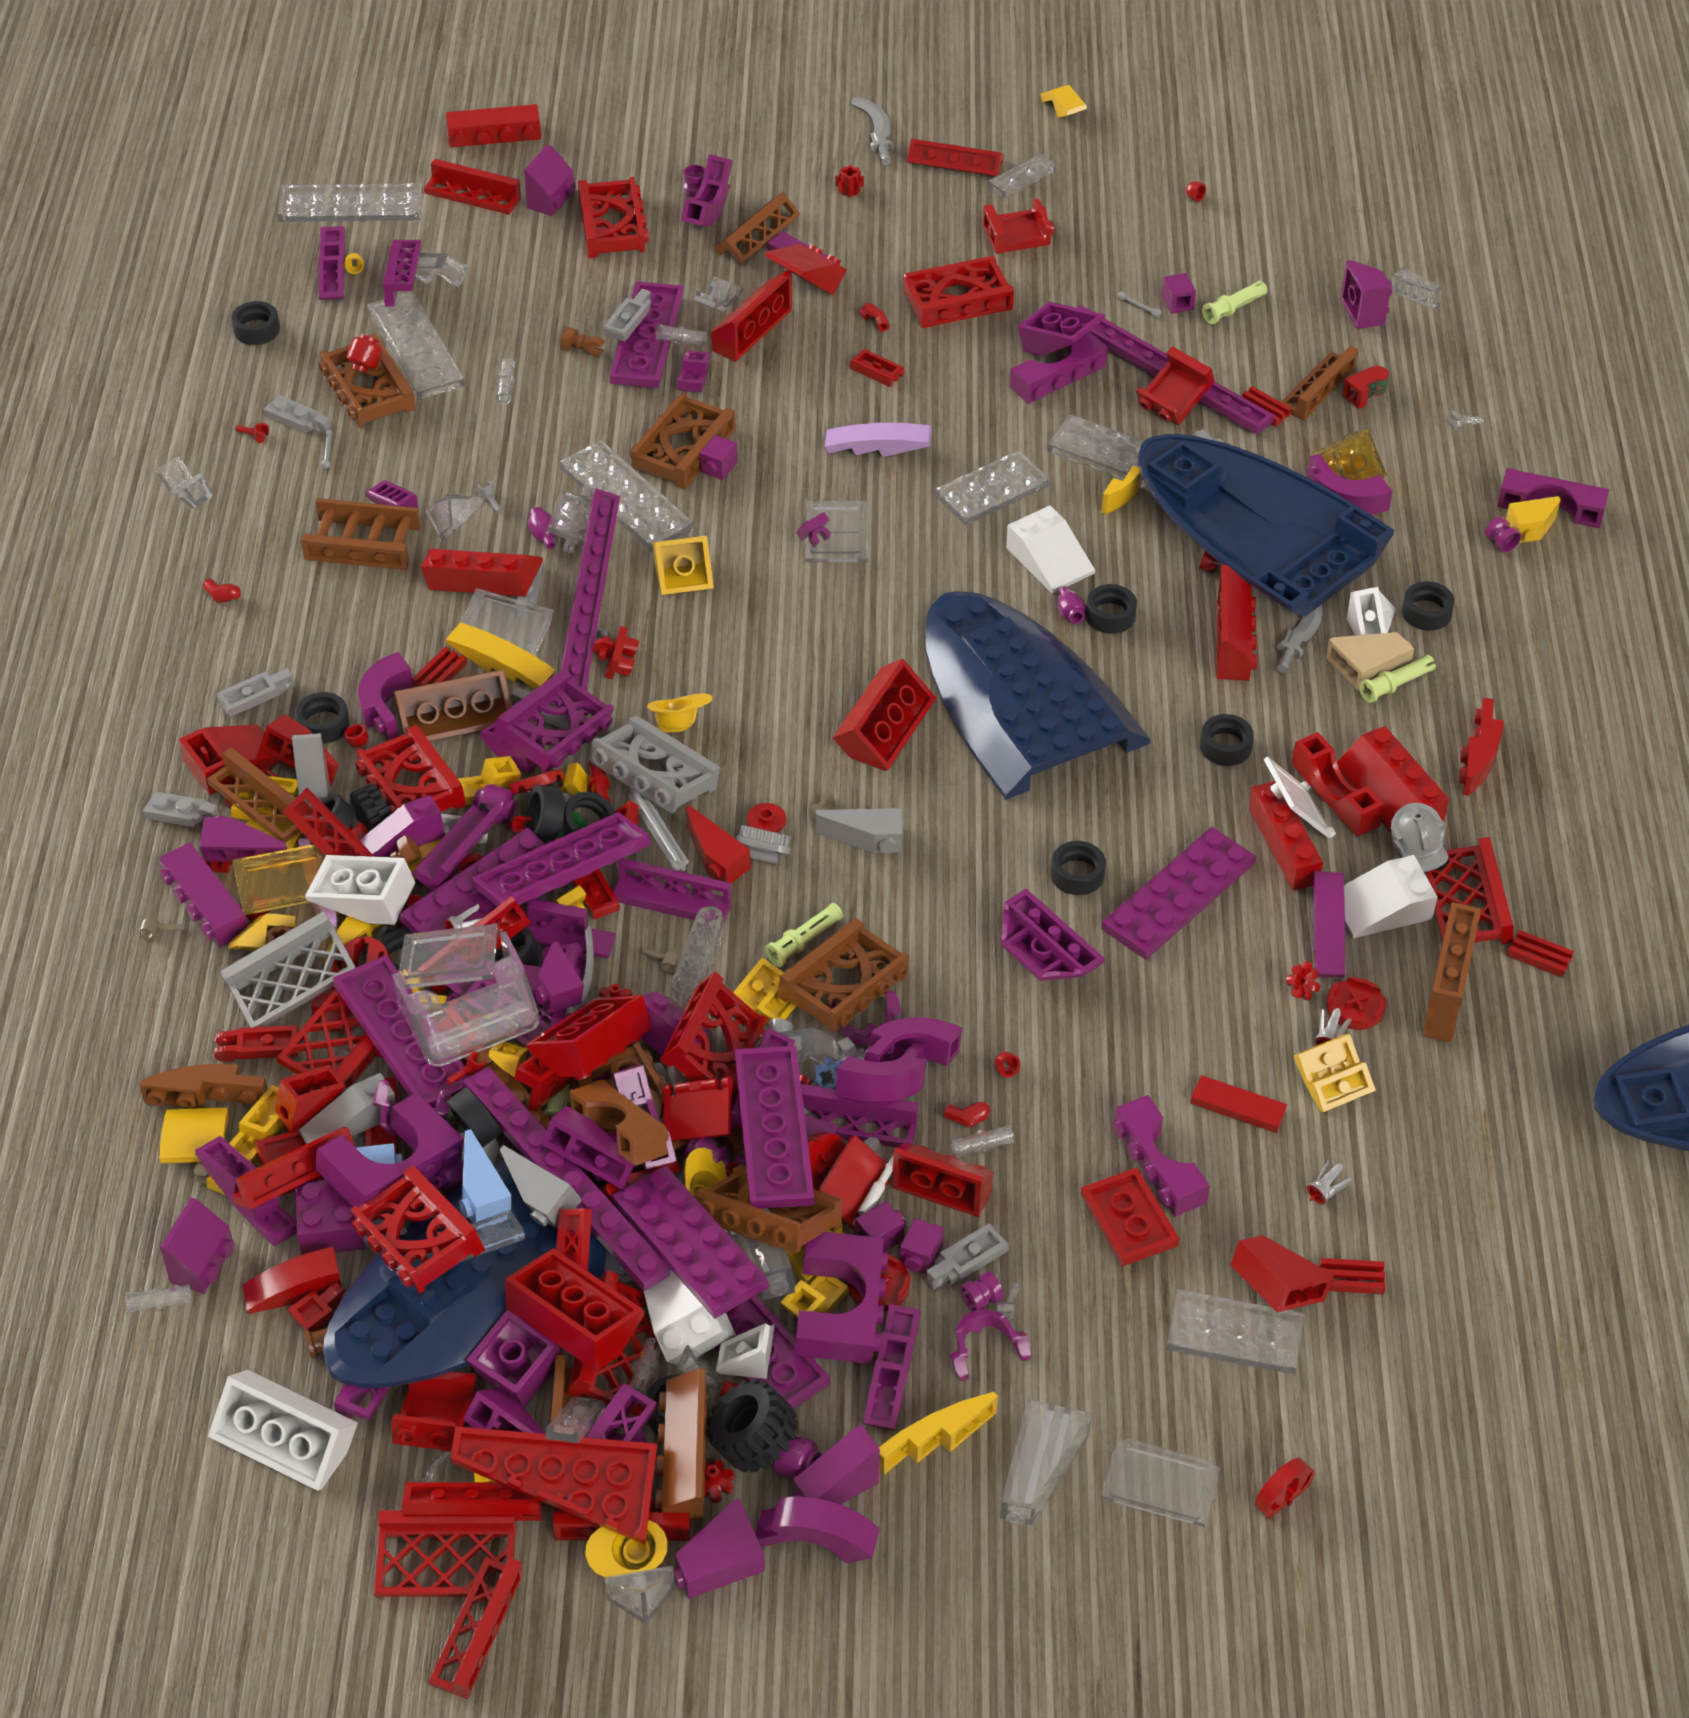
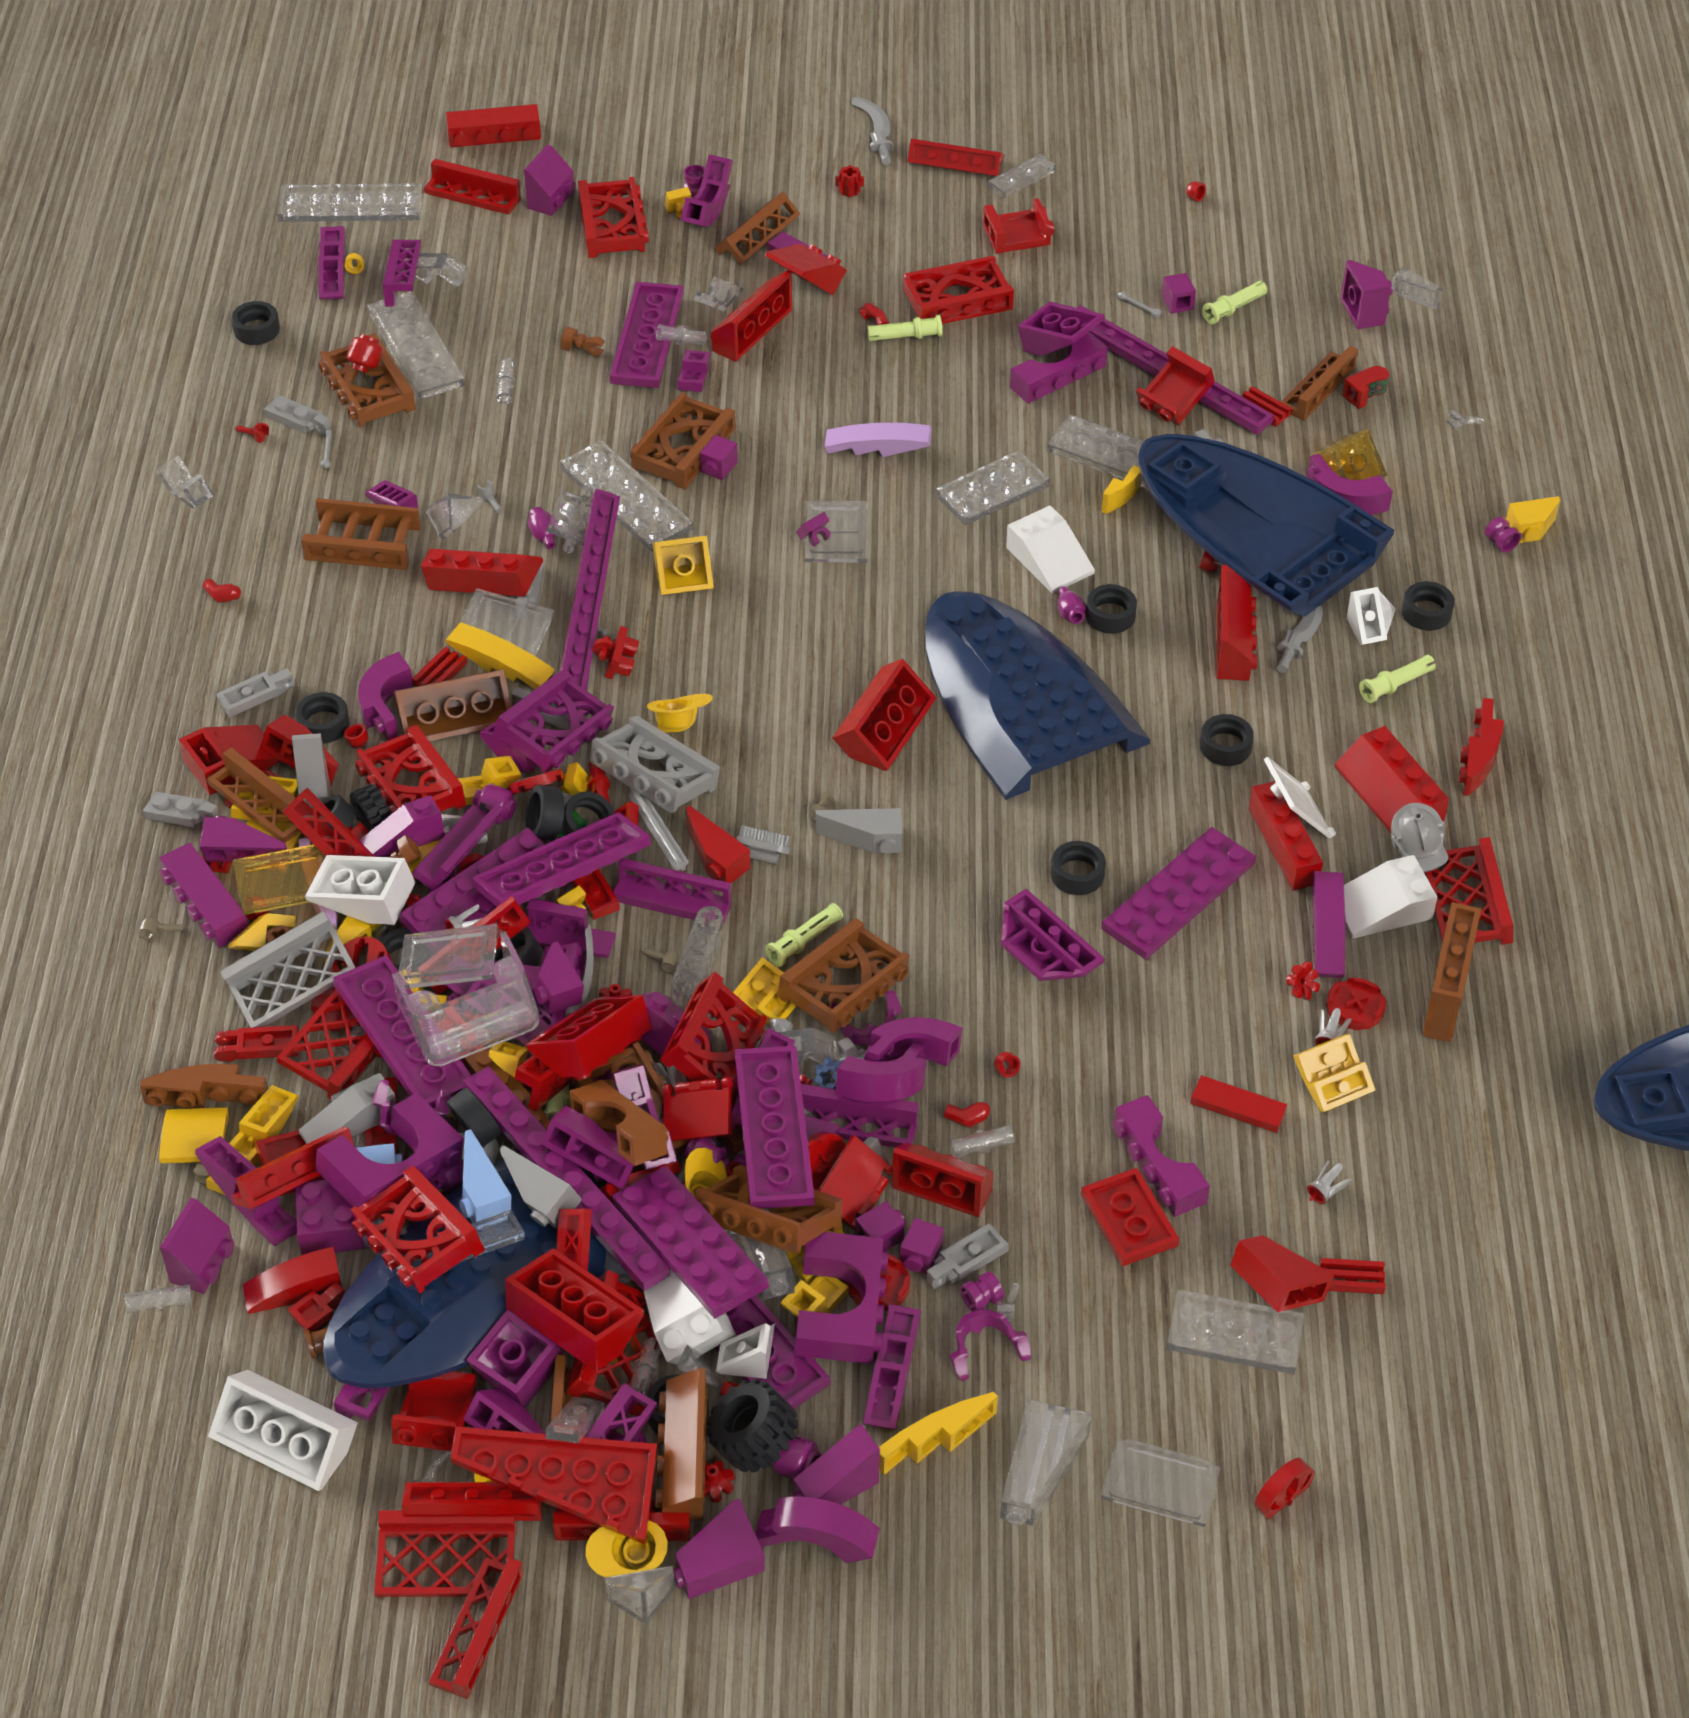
(306, 1095): red torso -> none
(470, 1069): red hand -> none
(518, 823): red hand -> none
(628, 316): light grey hinge -> none
(675, 200): none -> yellow tile
(767, 817): red piece -> none
(872, 367): red tile -> none
(876, 1190): white piece -> none
(916, 328): none -> yellowish green pin
(1065, 100): yellow slope -> none
(1318, 766): red arch -> none
(1368, 655): tan slope -> none
(1541, 952): red tile -> none
(1581, 501): magenta arch -> none

